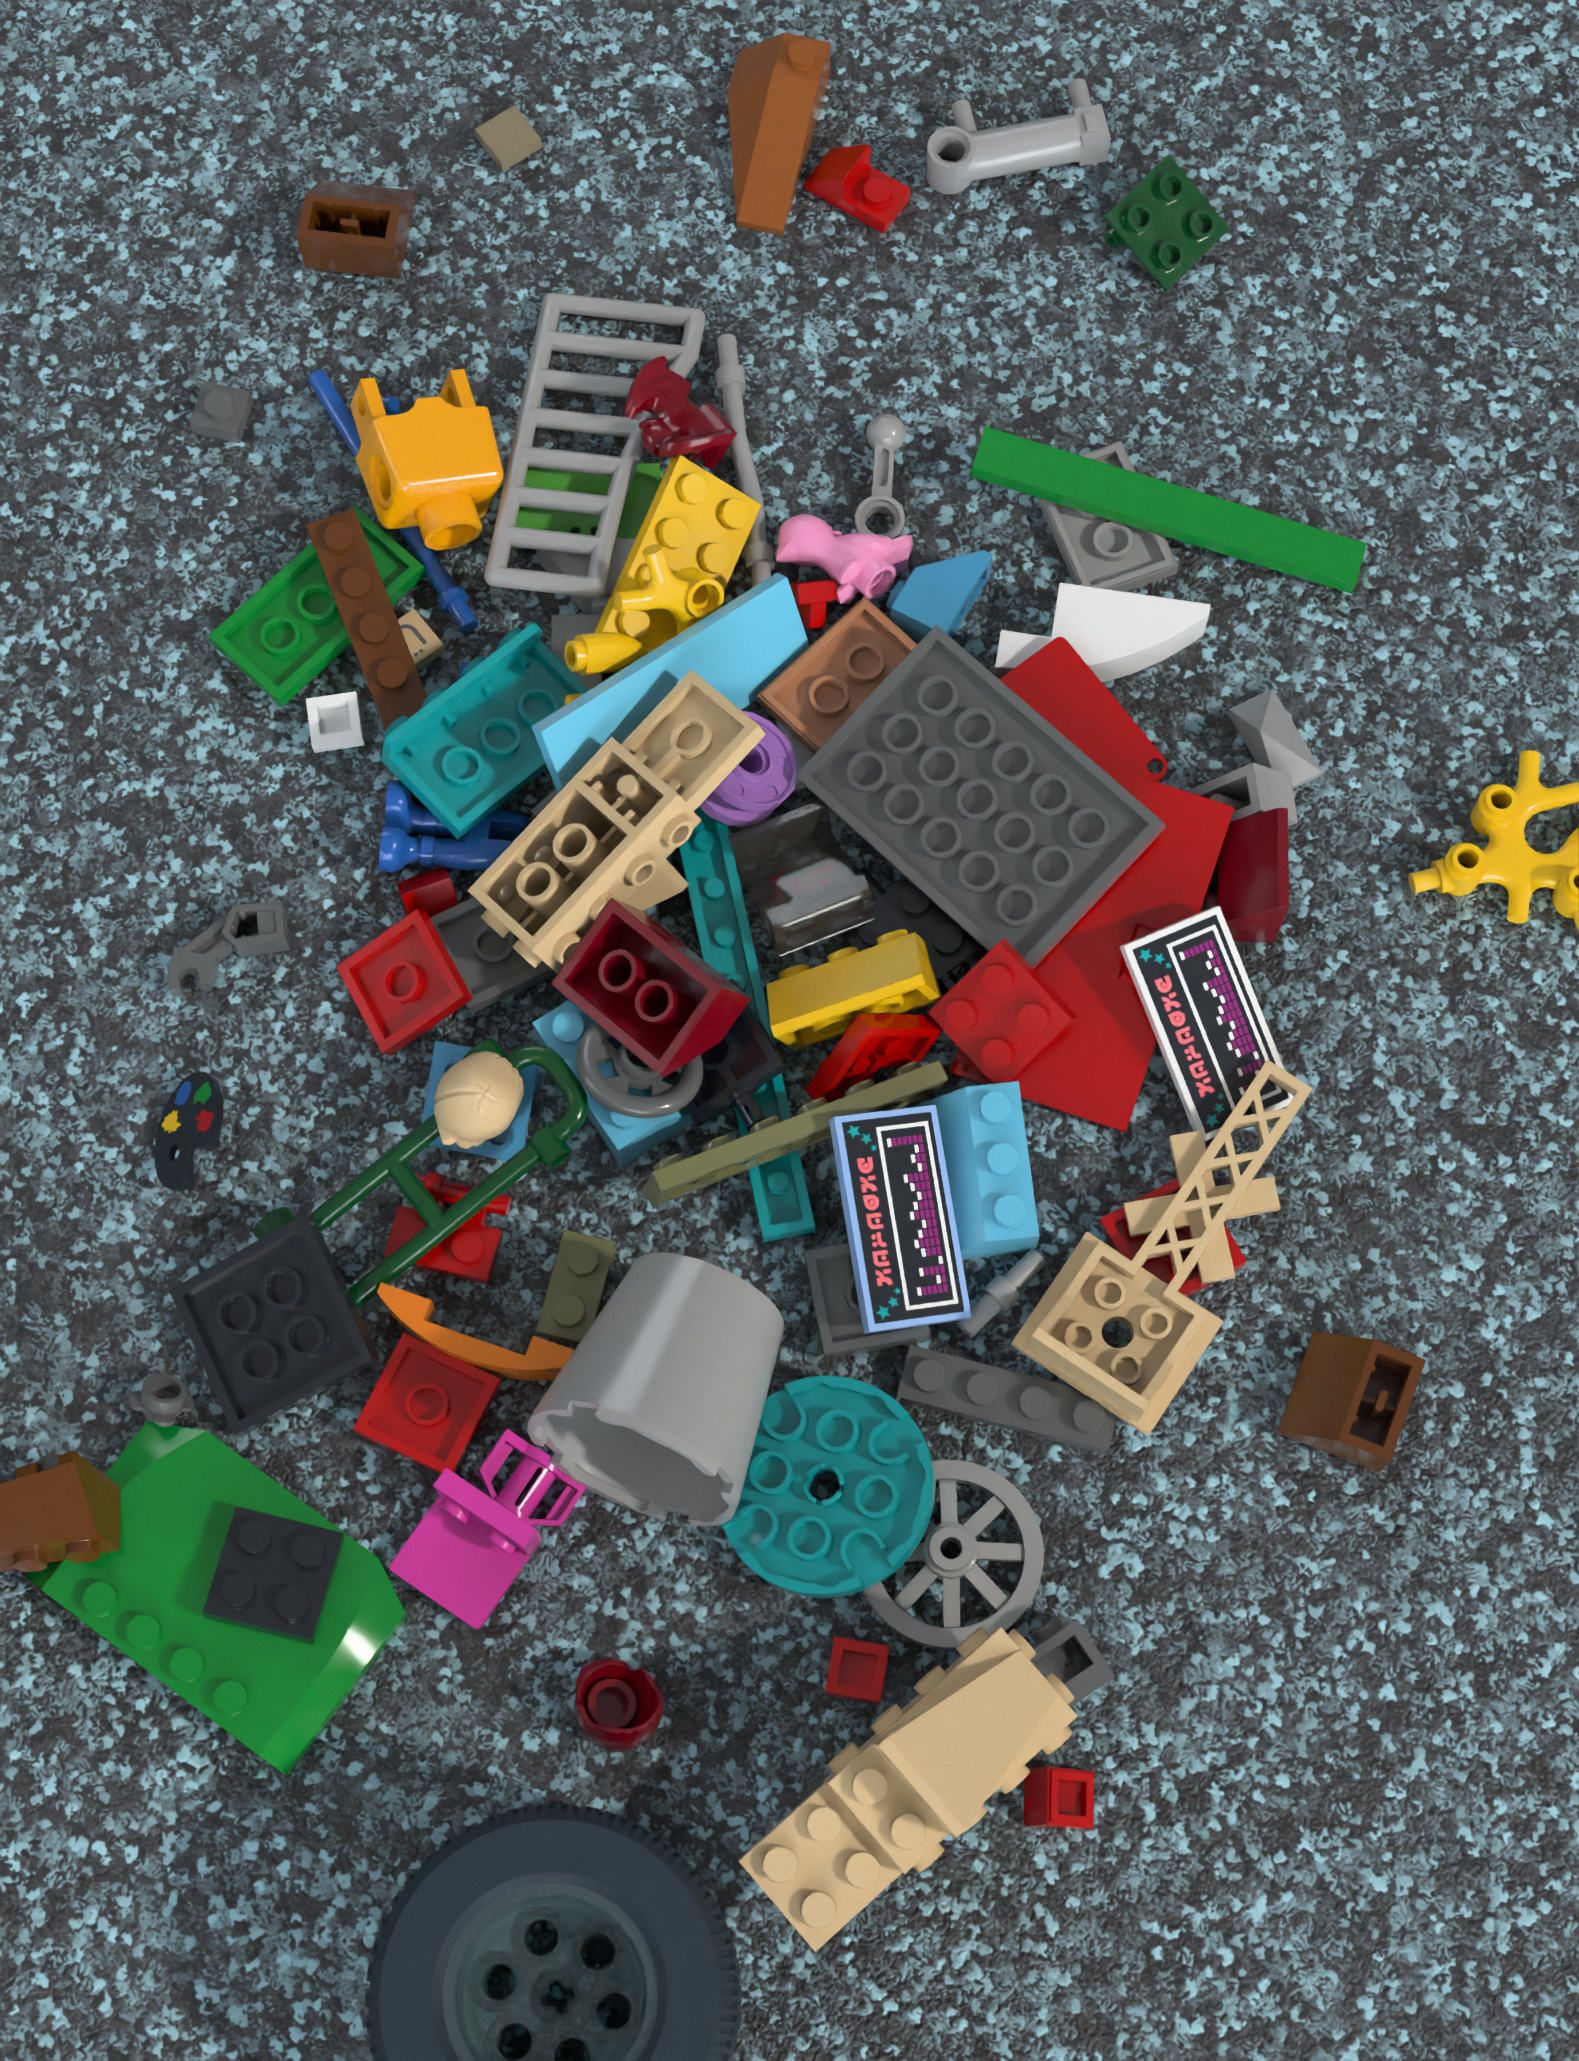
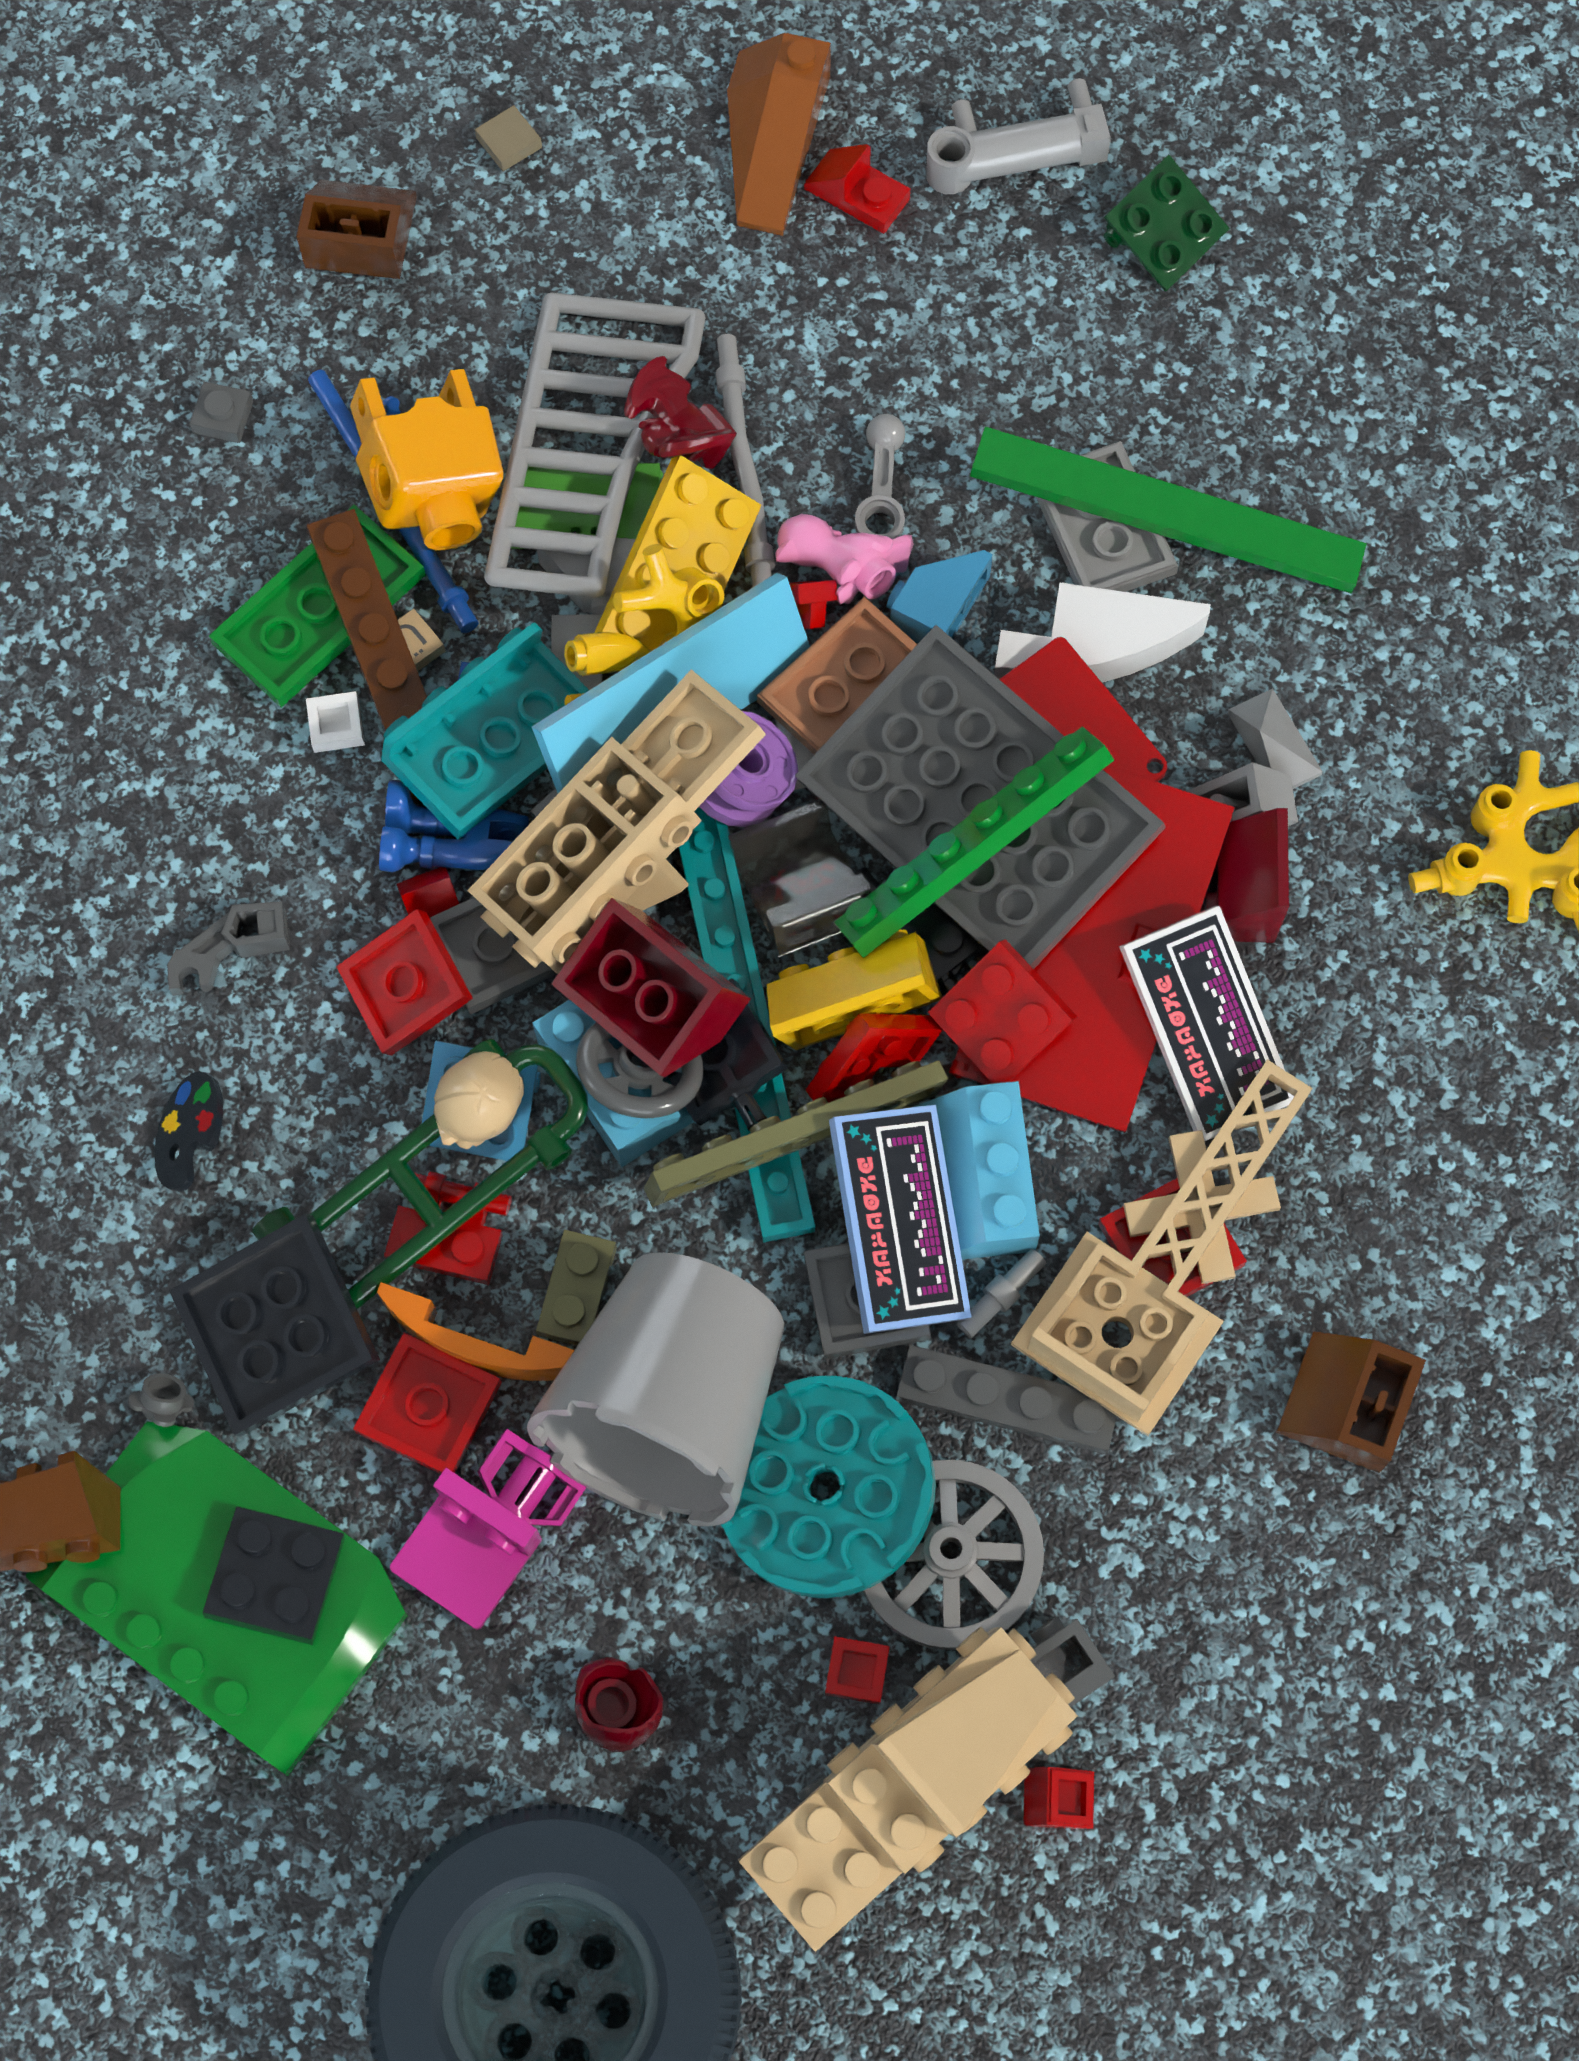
(973, 840): none -> green plate

